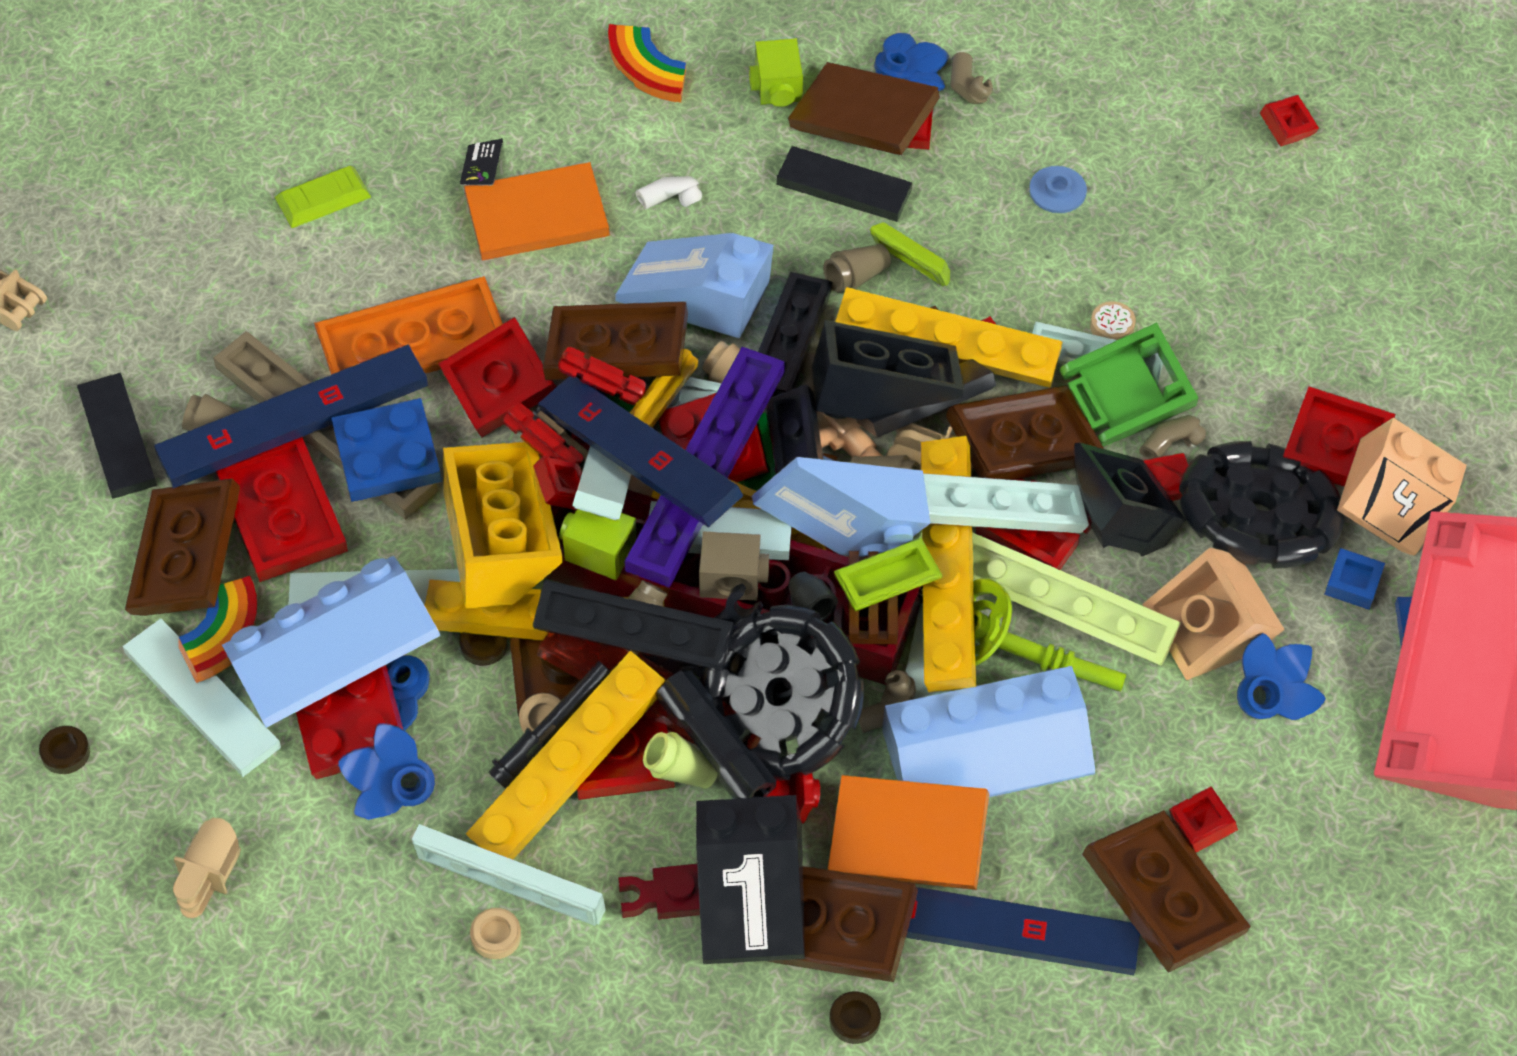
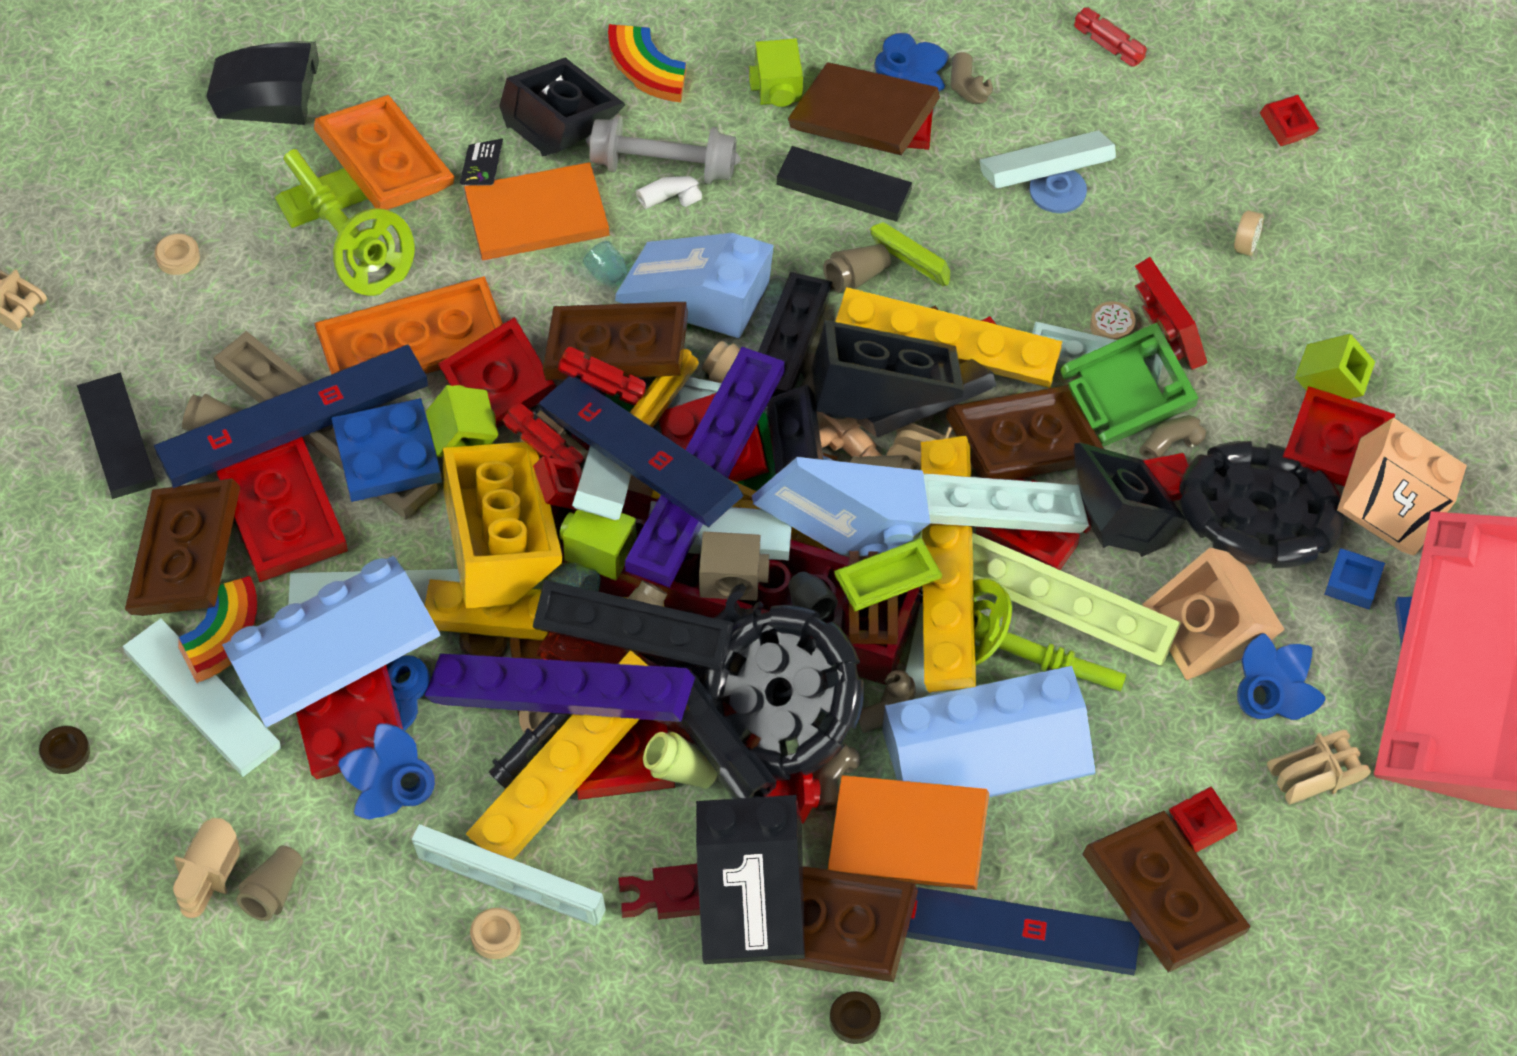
(177, 254): none -> tan tile
(264, 82): none -> black slope
(269, 885): none -> dark tan cone
(363, 243): none -> lime dish
(383, 153): none -> orange tile
(461, 418): none -> lime brick
(555, 105): none -> black slope
(561, 686): none -> dark purple plate
(576, 575): none -> clear light blue hose
(606, 264): none -> clear light blue hose
(608, 142): none -> light grey piece
(829, 775): none -> dark tan arm
(1047, 159): none -> light aqua tile
(1110, 36): none -> red axle
(1167, 310): none -> red plate
(1248, 232): none -> tan tile
(1316, 769): none -> tan arm
(1336, 367): none -> lime brick

